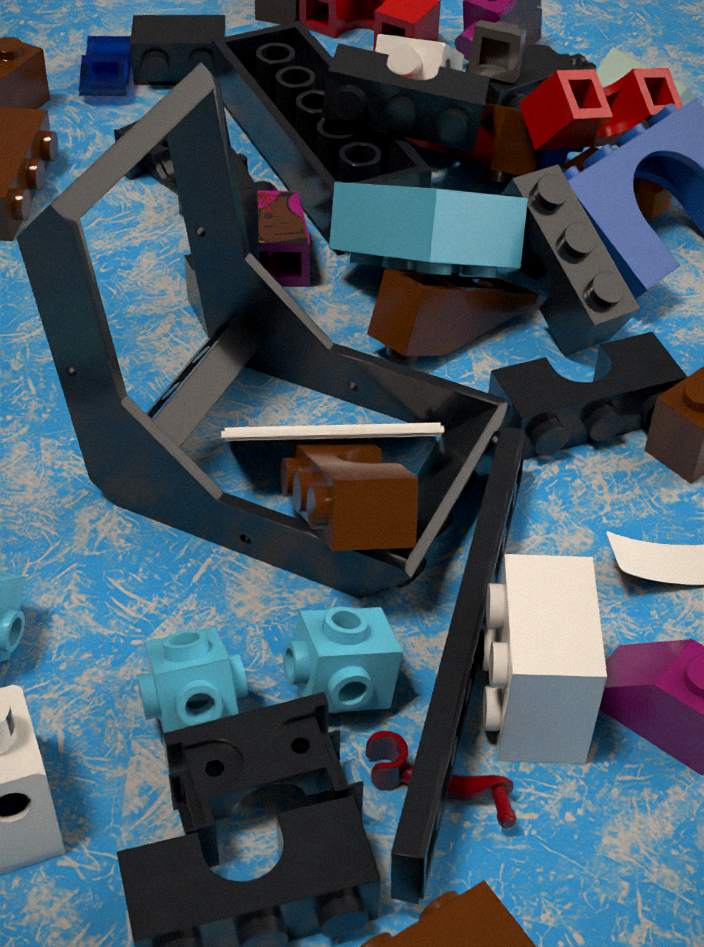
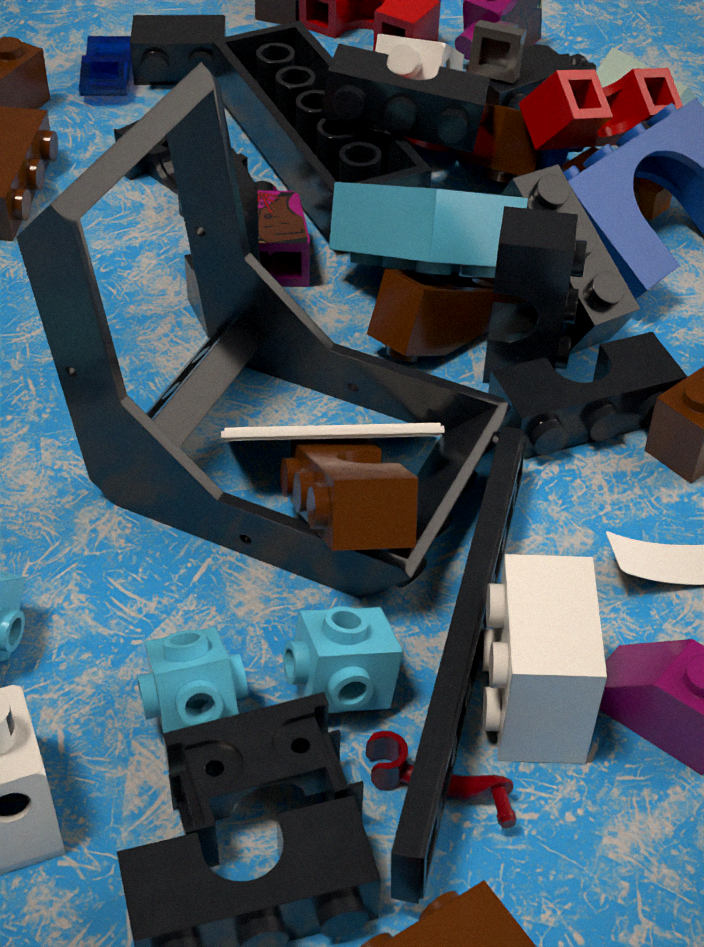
(535, 263): none -> black arch

